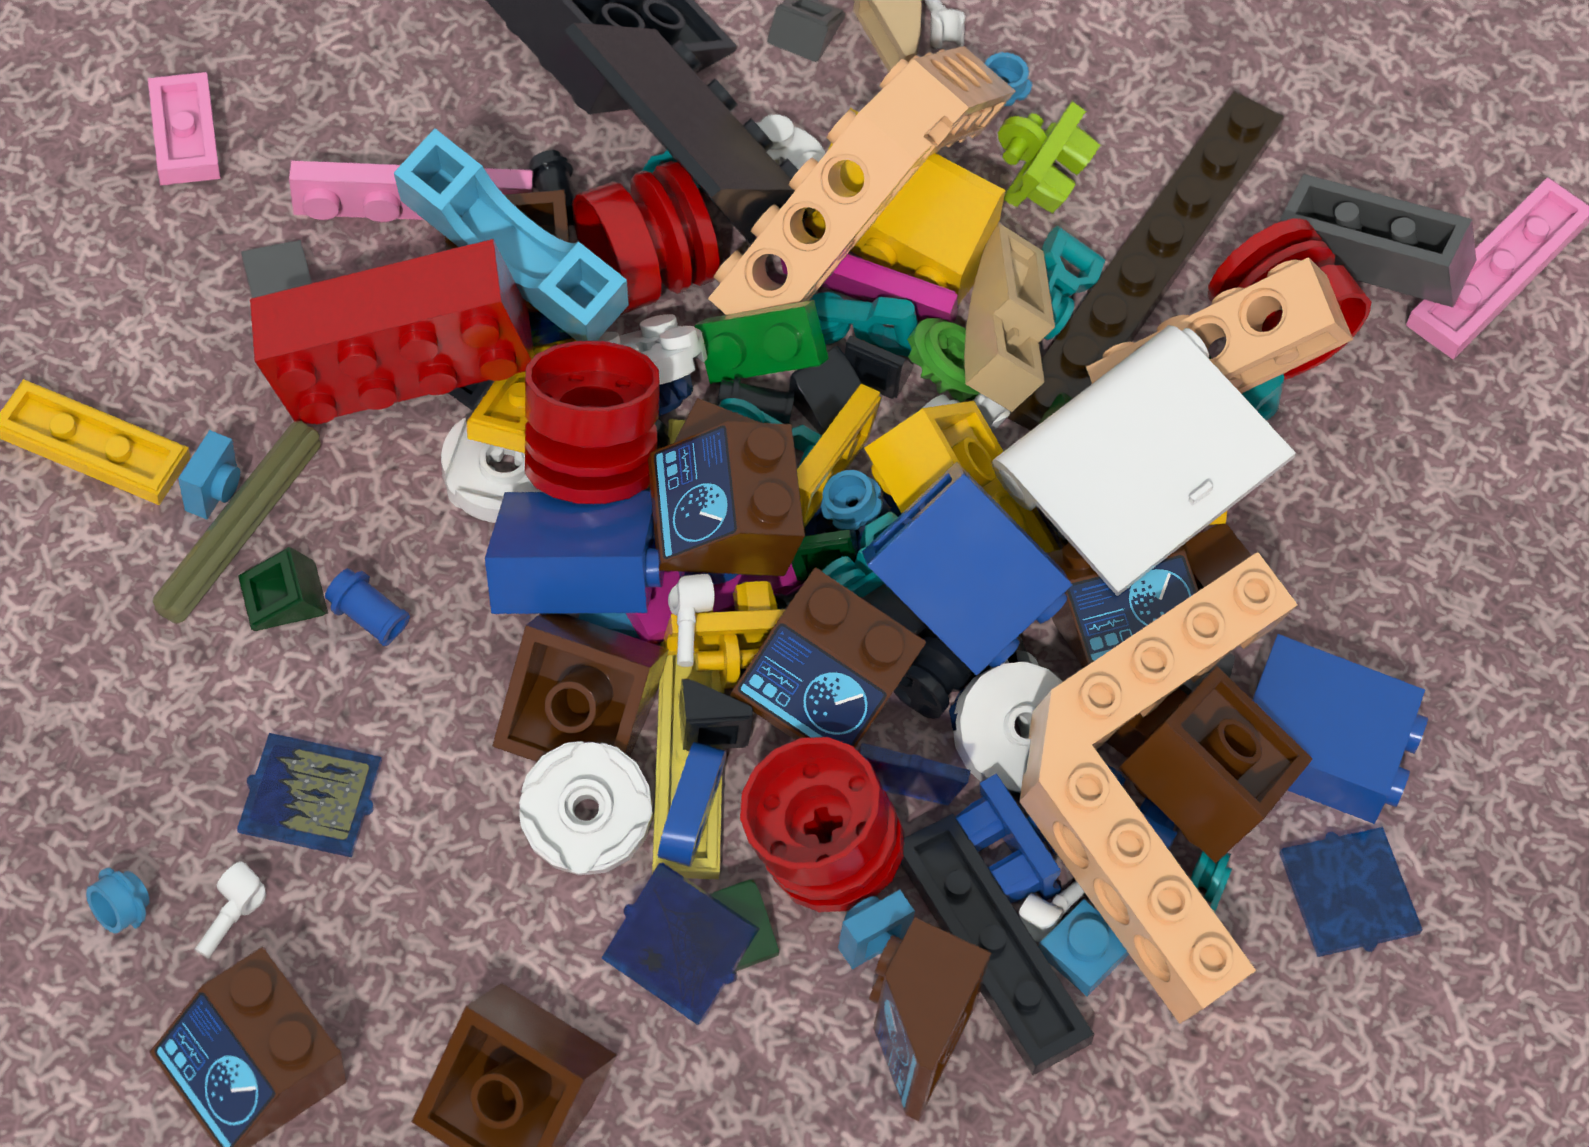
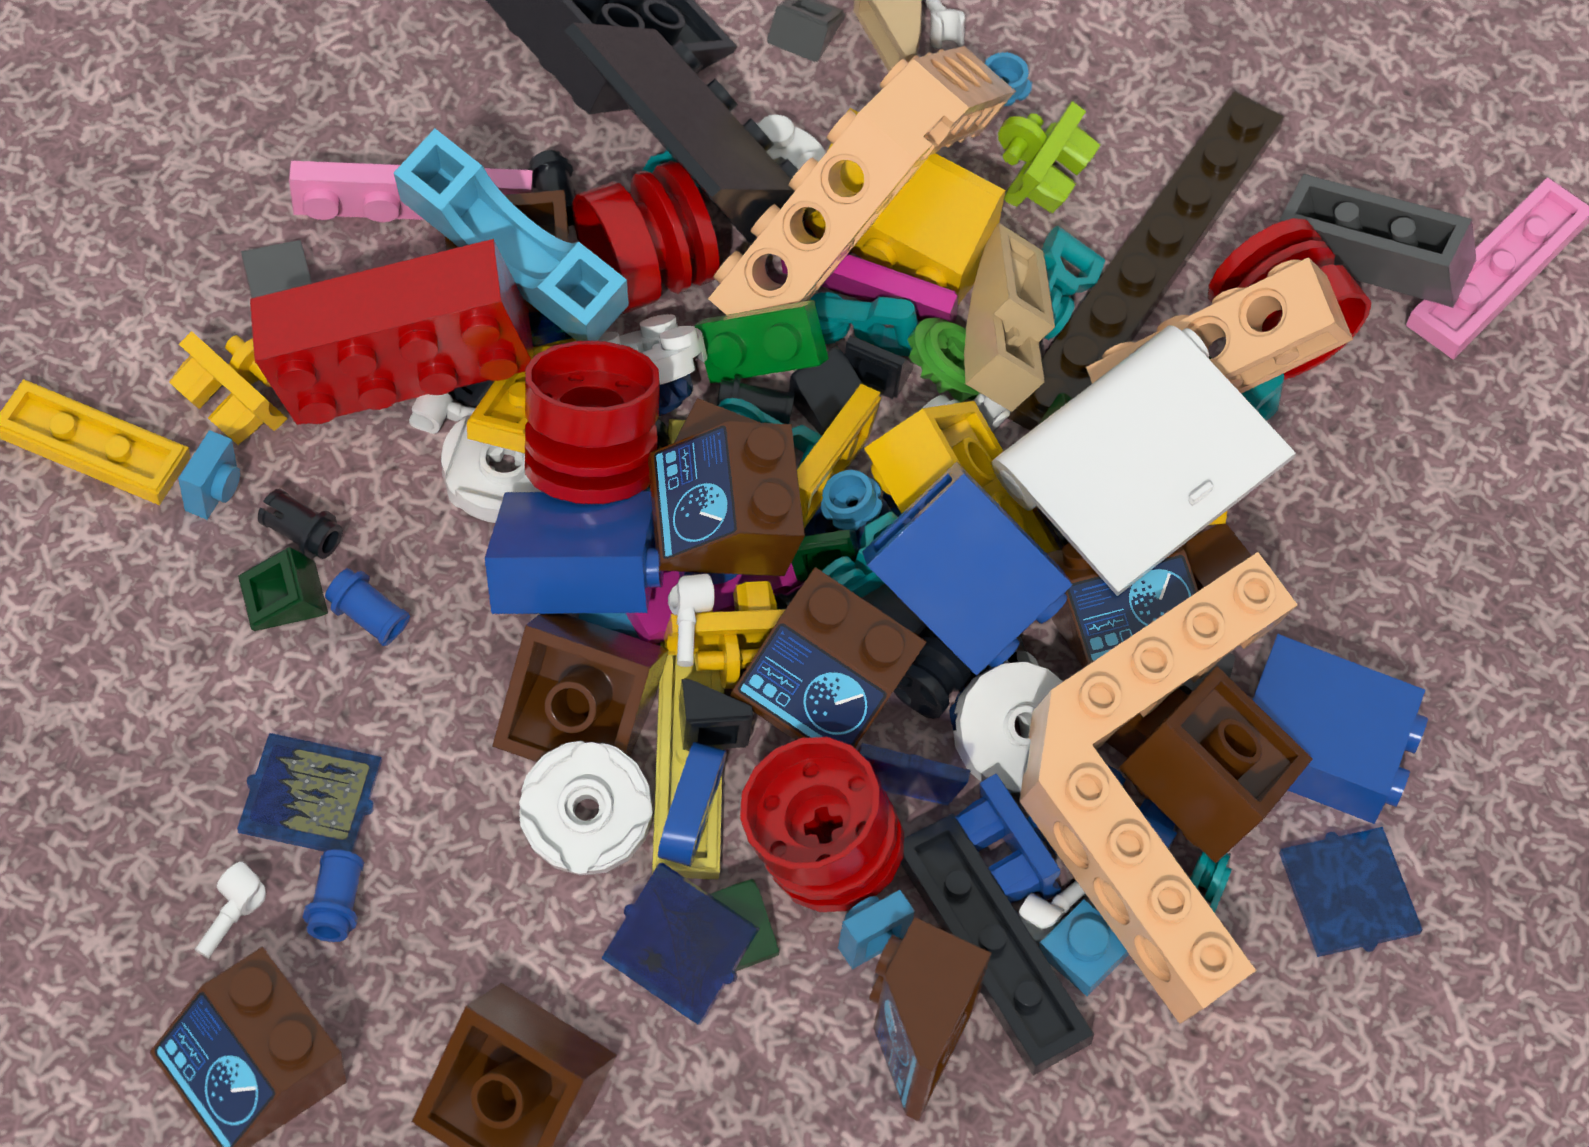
(118, 900): dark azure plate -> none
(183, 128): bright pink plate -> none
(206, 372): none -> yellow hips
(236, 522): olive axle -> none
(312, 531): none -> black pin
(332, 912): none -> blue pin
(431, 411): none -> white hand

